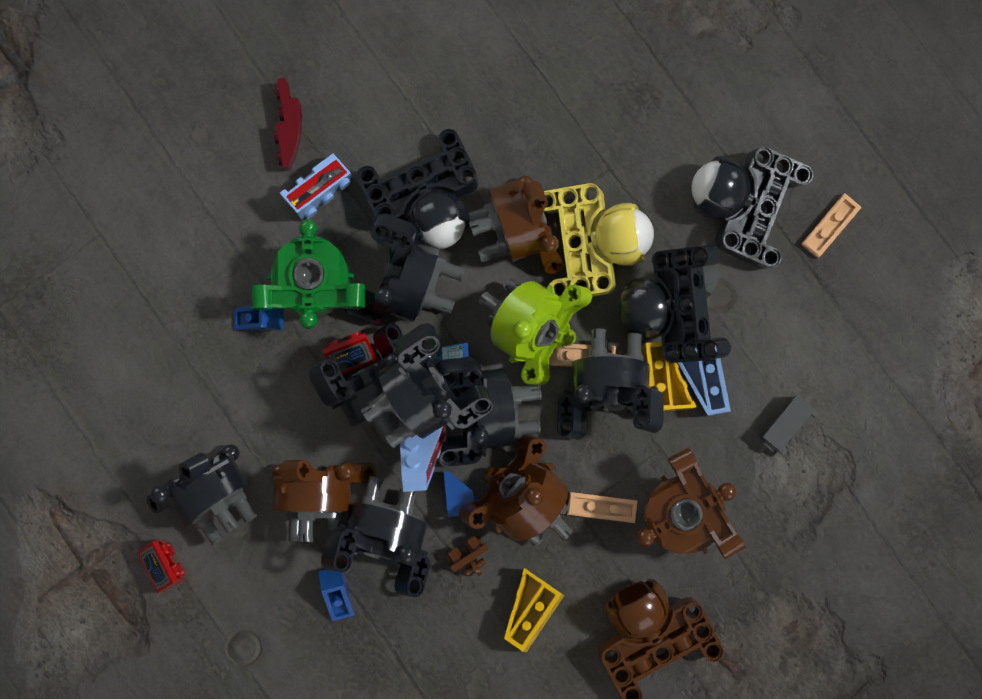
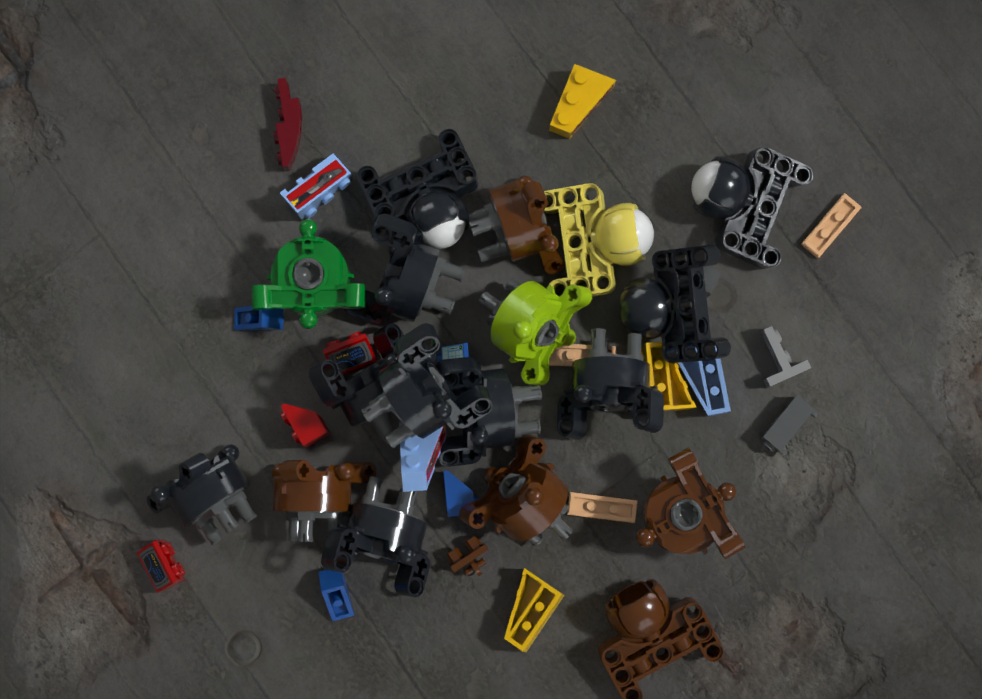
(307, 425): none -> red slope
(580, 97): none -> yellow wedge
(781, 358): none -> light grey bracket

